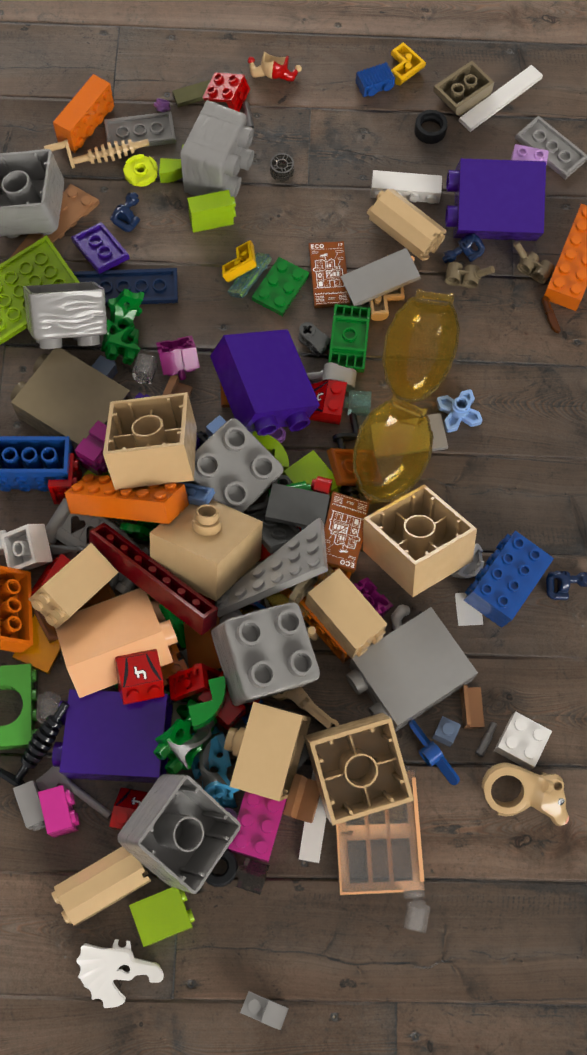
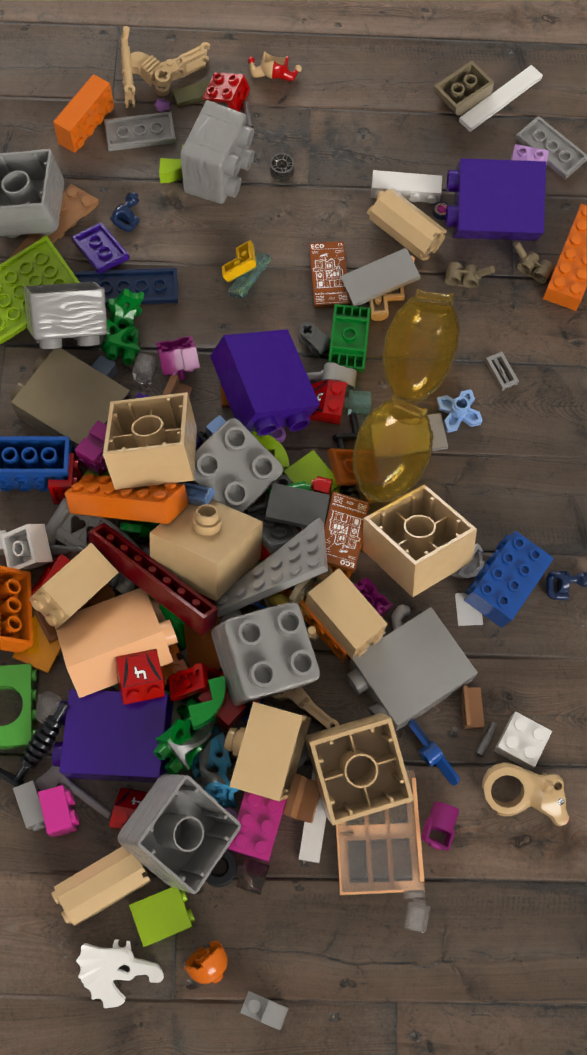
(90, 156): tan piece -> none
(140, 163): neon yellow plate -> none
(157, 72): none -> tan piece
(207, 964): none -> orange cylinder
(211, 210): lime brick -> none
(280, 286): green plate -> none
(375, 79): blue brick -> none
(408, 64): yellow brick -> none
(432, 116): black tyre -> none
(439, 210): none -> tile
(441, 819): none -> magenta piece
(446, 731): sand blue brick -> none
(465, 246): dark blue piece -> none
(508, 384): none -> light grey tile
(550, 314): reddish brown piece -> none

